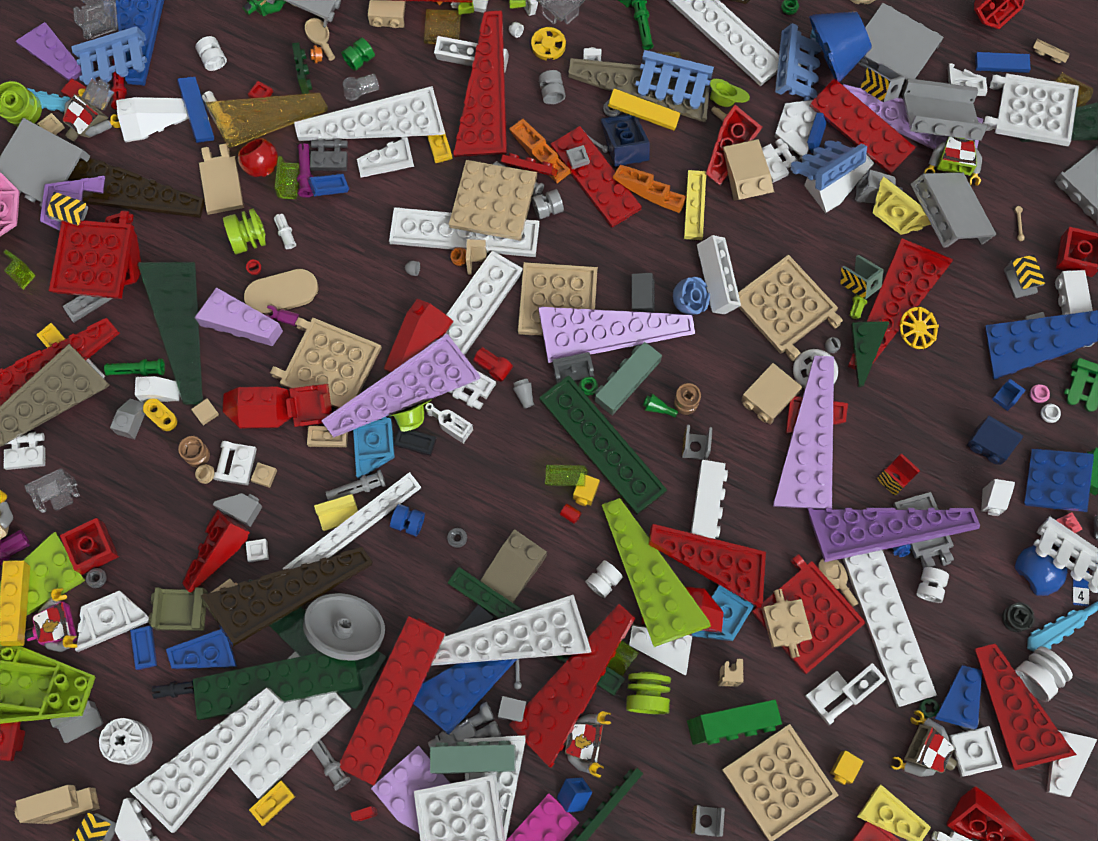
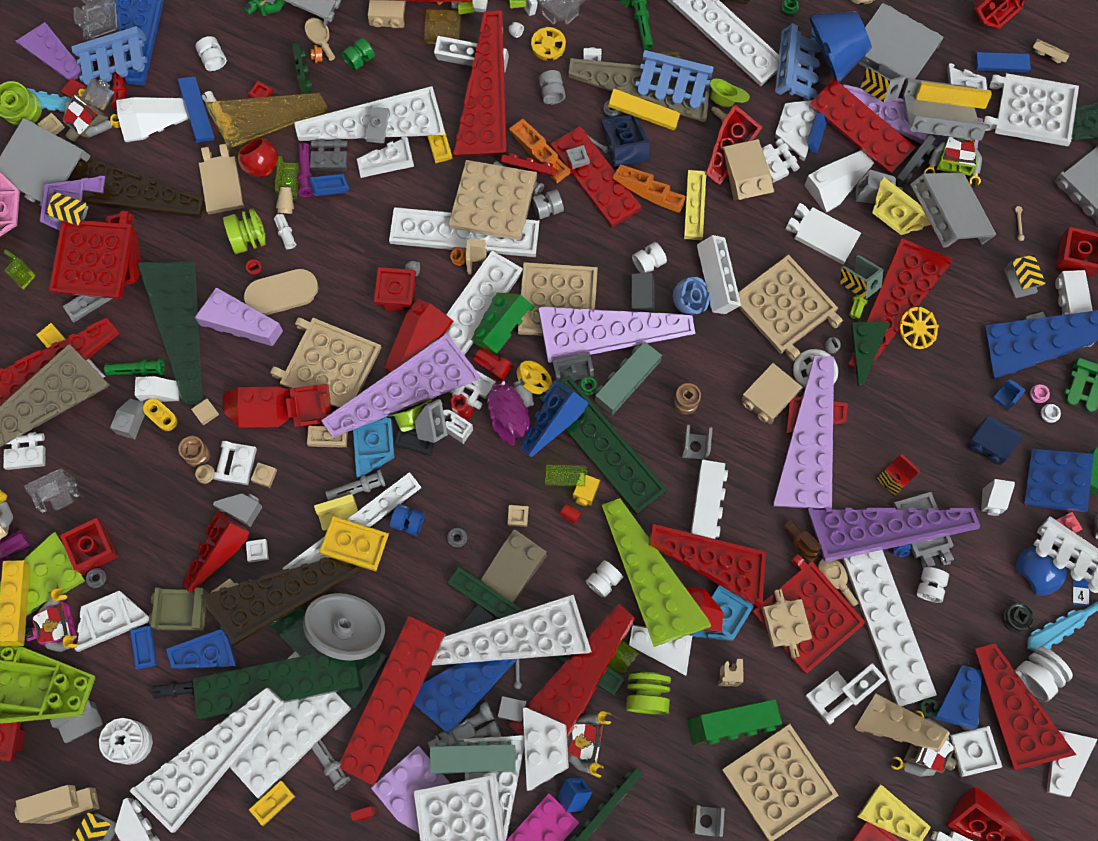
(283, 315): magenta bar -> none
(285, 201): none -> tan cone
(354, 543): none -> yellow tile
(355, 87): clear piece -> none
(377, 125): none -> light grey plate
(395, 288): none -> red panel
(431, 423): none -> light grey slope
(461, 407): none -> red piece
(499, 320): none -> green wedge
(507, 412): none -> magenta head
(518, 516): none -> tan plate
(531, 375): none -> yellow piece
(544, 748): none -> white wing
(558, 412): none -> blue wedge
(649, 258): none -> white wheel
(656, 405): green cone -> none
(803, 541): none -> reddish brown arm
(823, 233): none -> white tile
(830, 163): medium blue fence -> none
(846, 768): yellow brick -> none
(896, 722): none -> tan wing
(916, 161): none -> dark grey plate
(953, 95): none -> yellow tile
(1084, 90): clear yellow slope -> none

